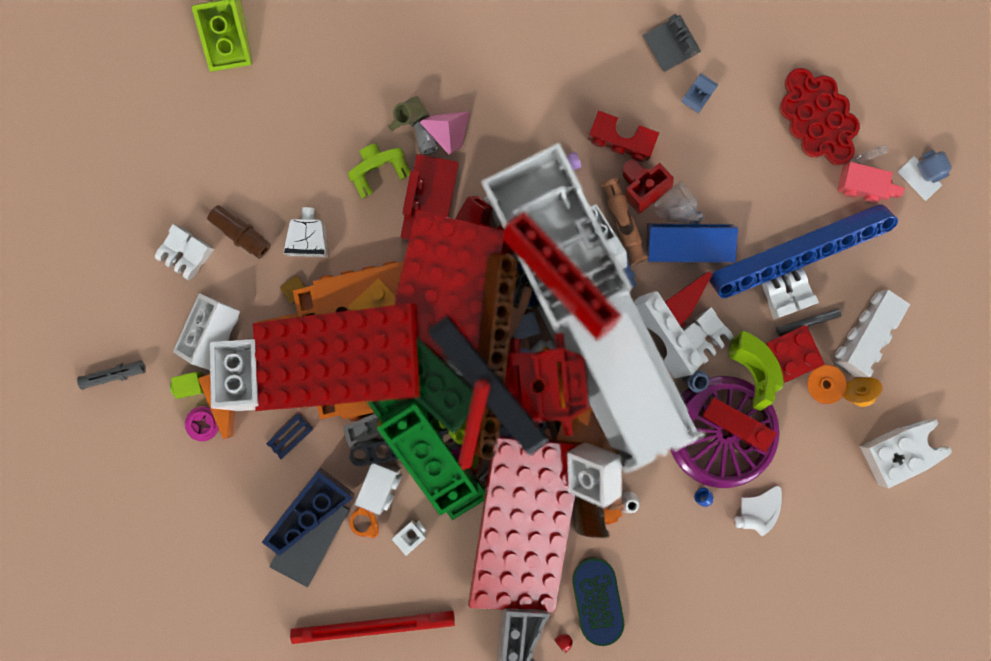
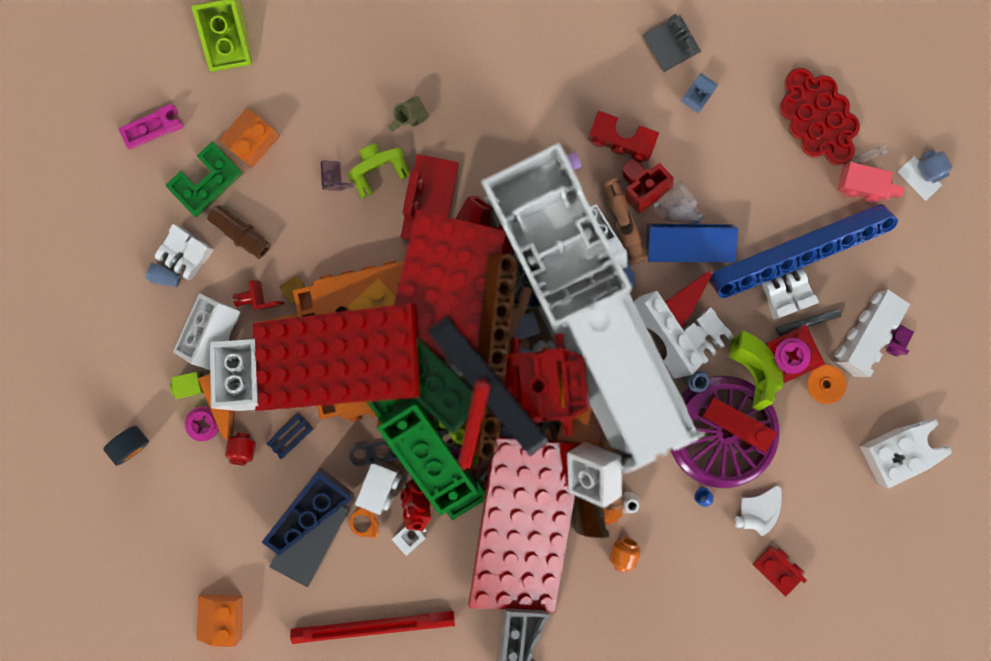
(123, 372): dark grey pin -> none
(126, 445): none -> black wheel
(150, 127): none -> dark pink plate
(161, 275): none -> sand blue cone
(201, 196): none -> green plate
(219, 620): none -> orange slope
(240, 449): none -> red head
(249, 137): none -> orange slope
(254, 296): none -> red bracket
(306, 236): white torso -> none
(332, 176): none -> bracket
(362, 430): light grey hinge -> none
(415, 507): none -> red brick
(425, 141): light grey cone -> none
(447, 129): bright pink slope -> none
(561, 276): red brick -> none
(564, 641): red hinge -> none
(598, 601): tile -> none
(625, 554): none -> orange head
(778, 570): none -> red bracket
(801, 352): none -> dark pink gear
(863, 391): light orange piece -> none
(899, 341): none -> magenta bracket

